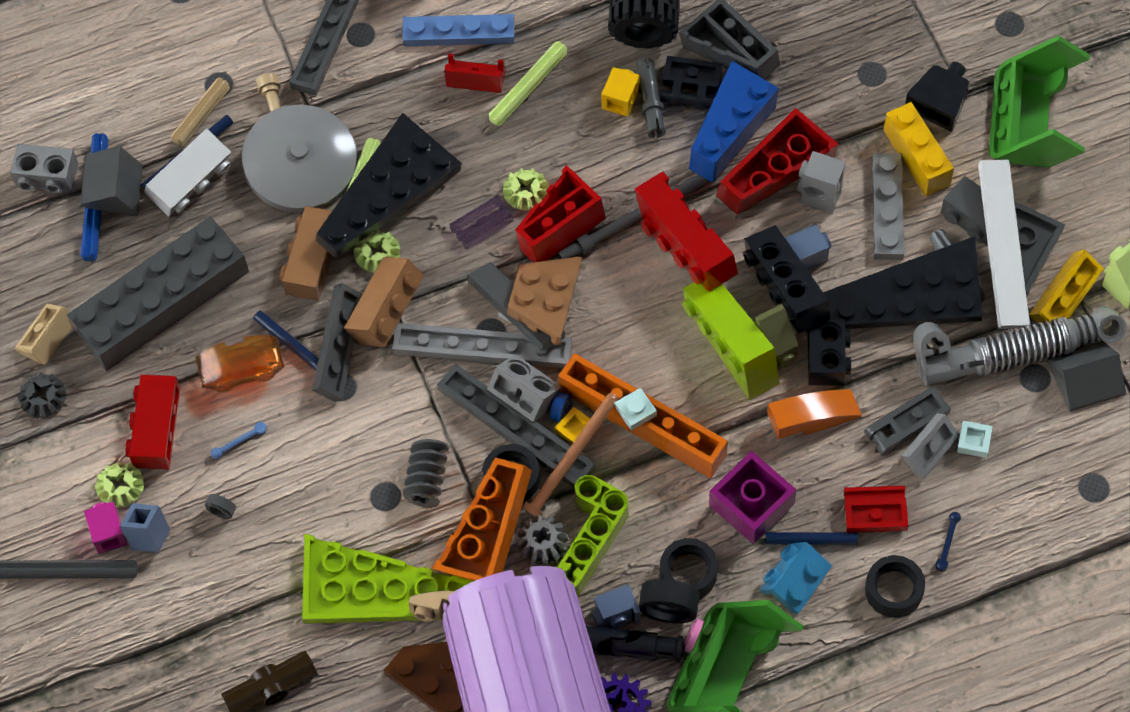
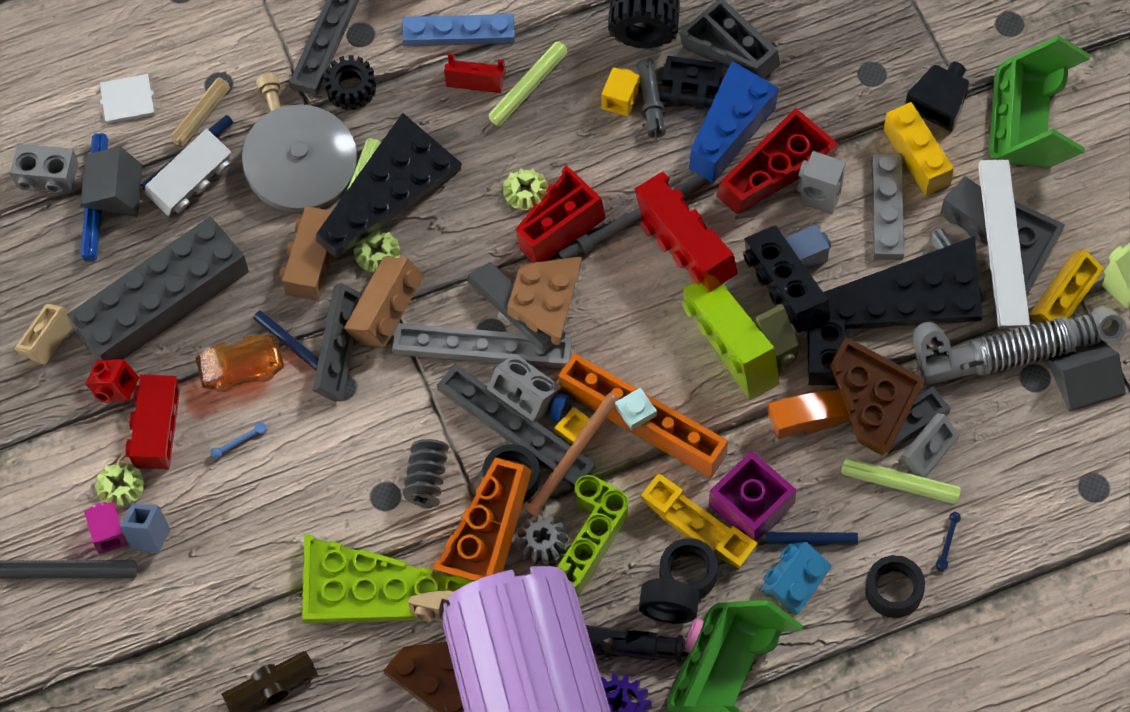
(37, 406): dark grey gear -> none
(112, 380): none -> red brick
(127, 98): none -> white piece
(220, 506): dark grey tile -> none
(346, 69): none -> black tyre
(485, 225): clear purple tile -> none
(616, 608): sand blue brick -> none
(696, 523): none -> yellow slope
(874, 394): none -> reddish brown plate
(875, 509): red plate -> none
(901, 480): none -> yellowish green axle
(974, 439): light aqua plate -> none

